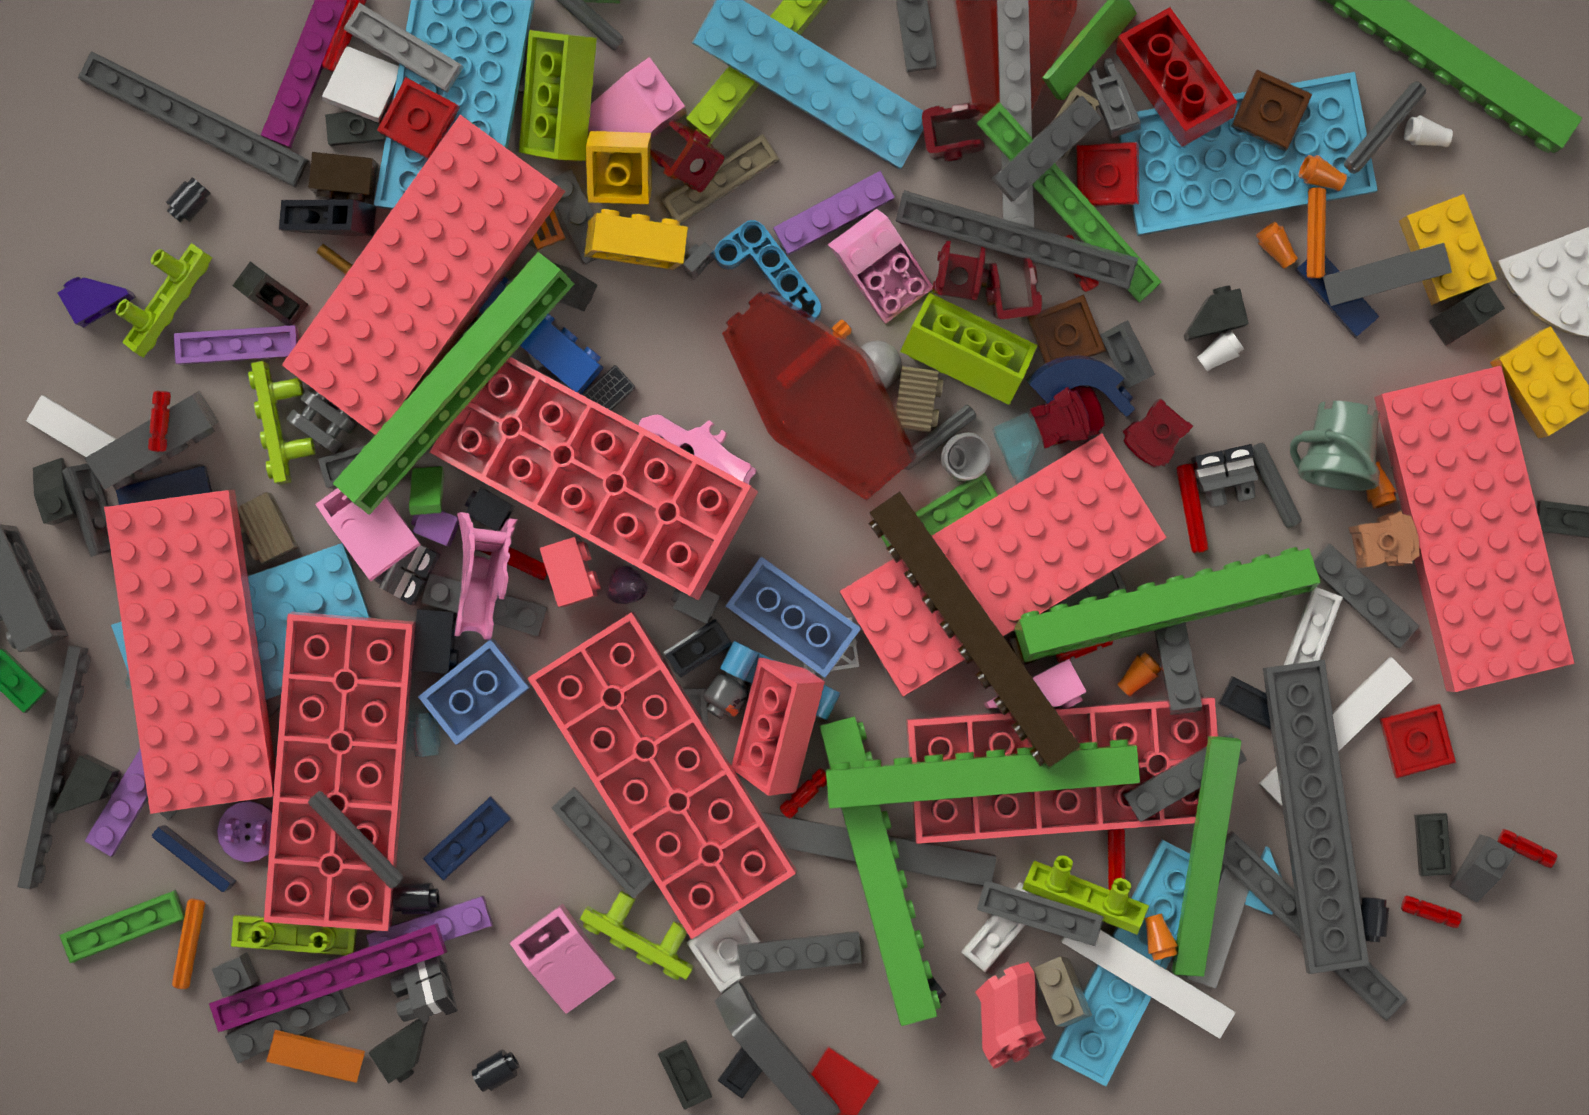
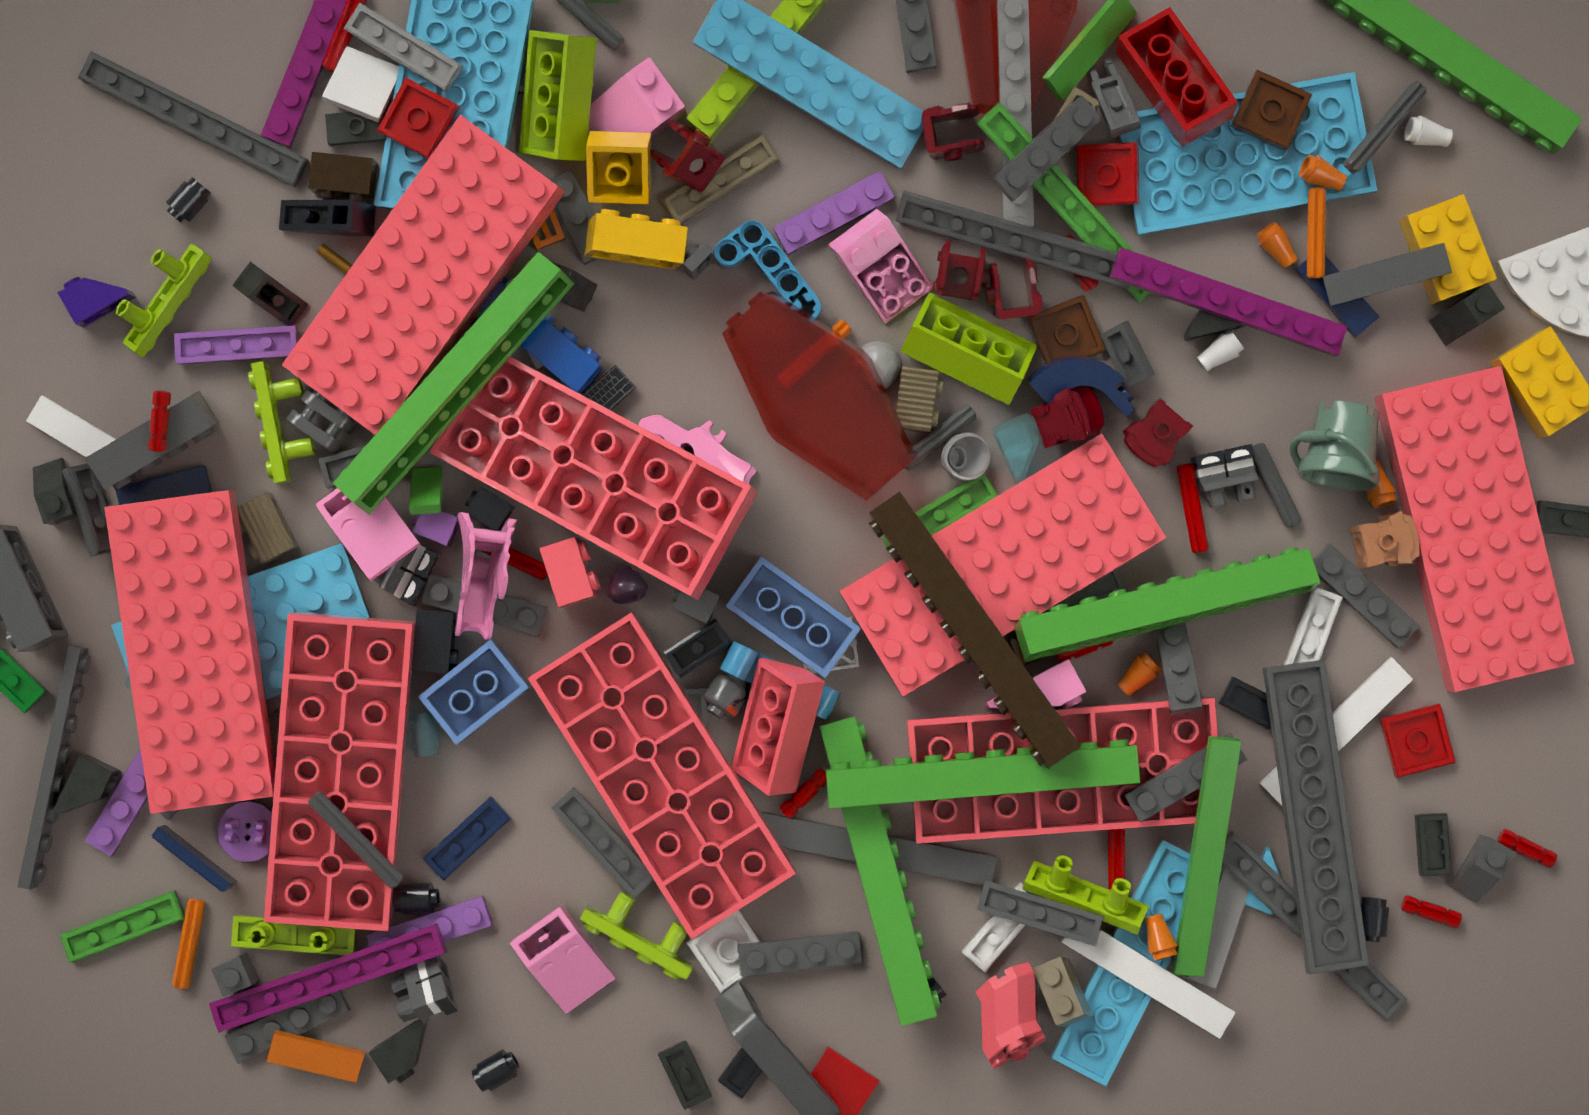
(1228, 302): none -> magenta plate

